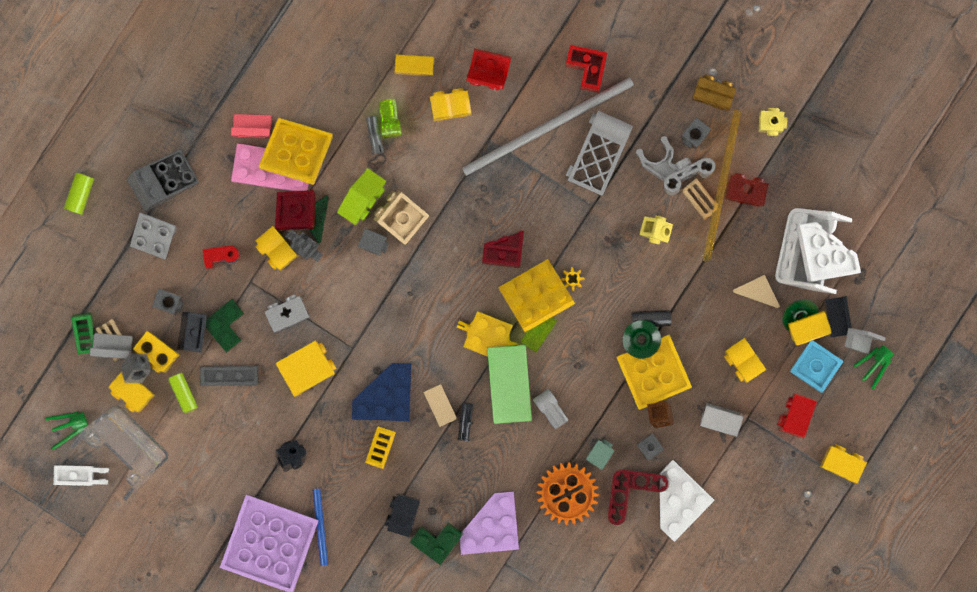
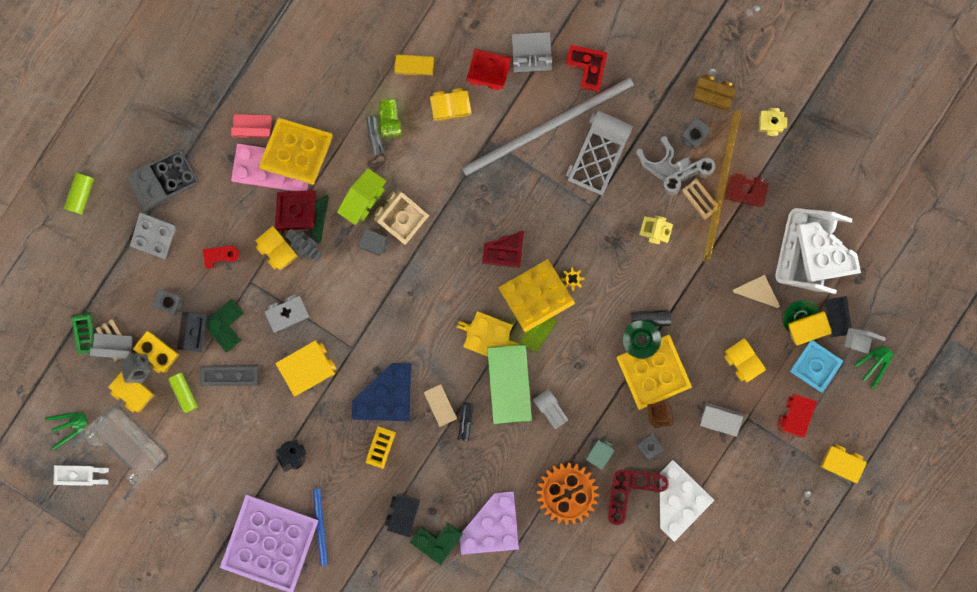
(532, 52): none -> light grey hinge

